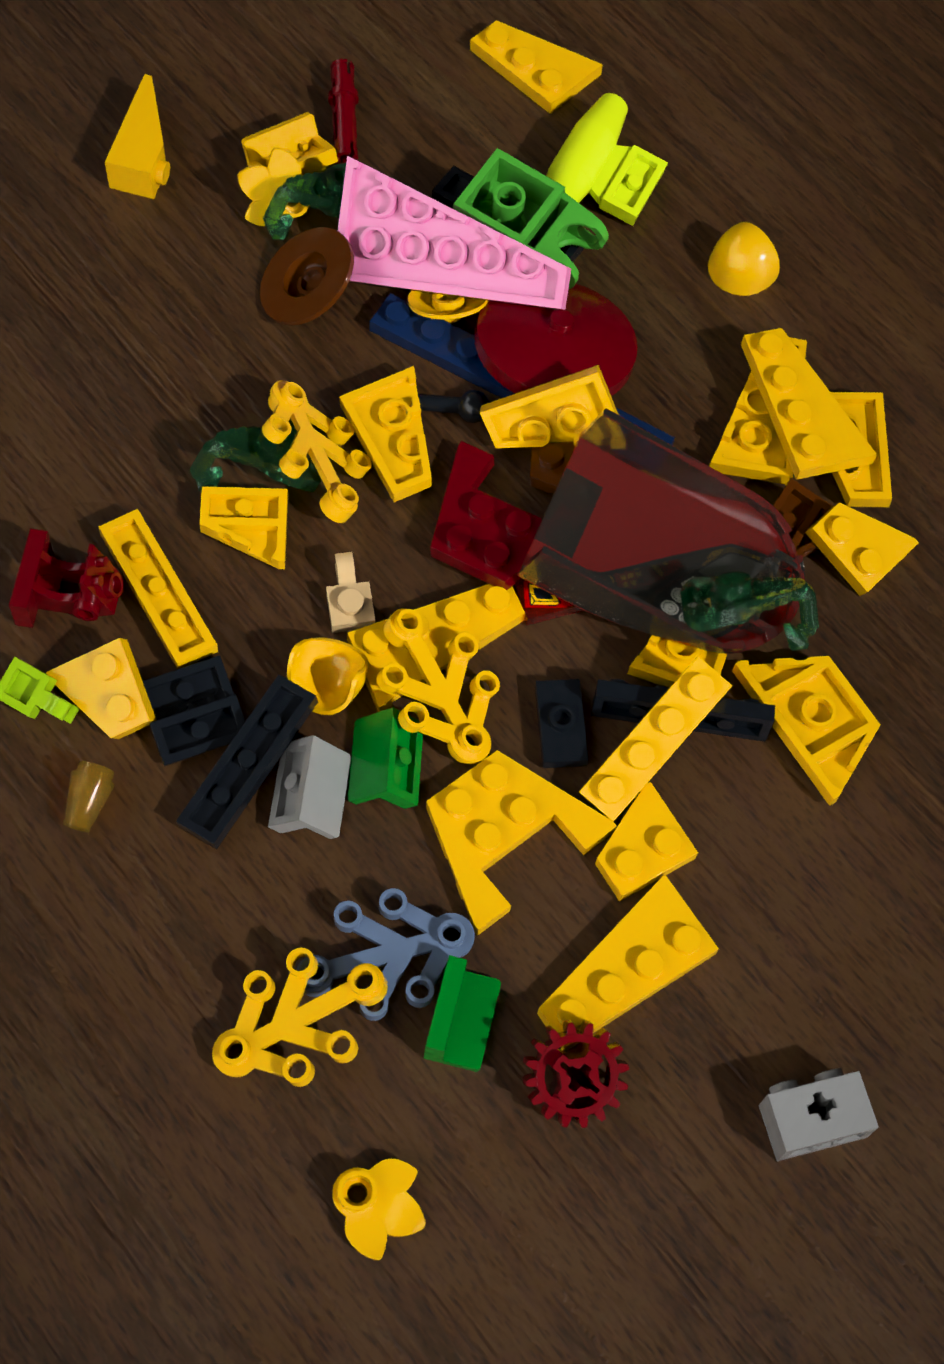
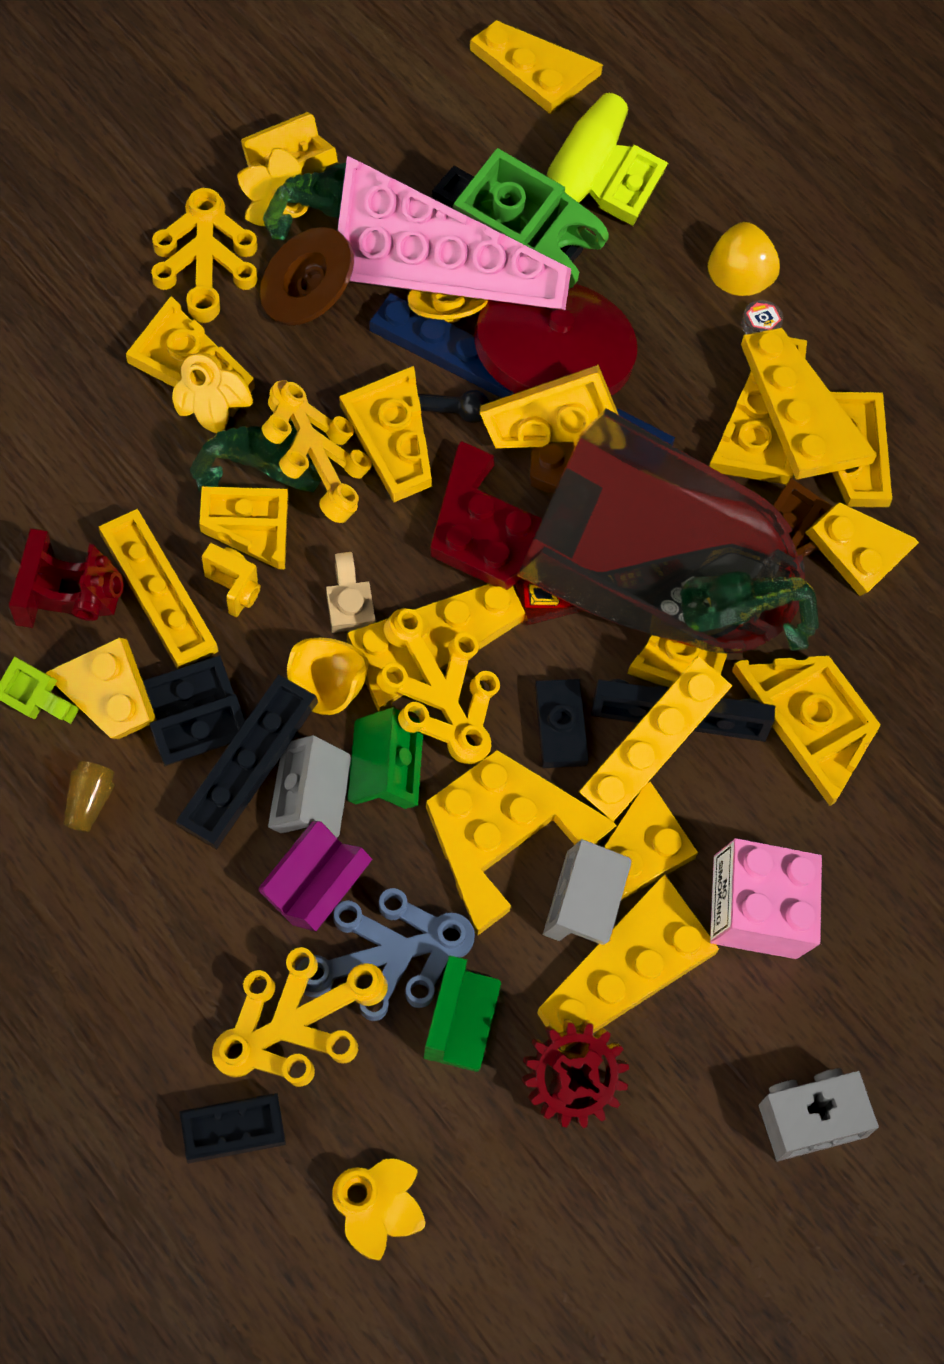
(137, 154): yellow slope -> none
(170, 341): none -> yellow wing
(204, 249): none -> yellow plant
(211, 397): none -> yellow plate
(232, 1128): none -> black plate
(234, 572): none -> yellow bracket
(313, 876): none -> magenta panel
(343, 100): dark red pin -> none
(588, 893): none -> light grey panel
(761, 317): none -> tile
(766, 899): none -> bright pink brick

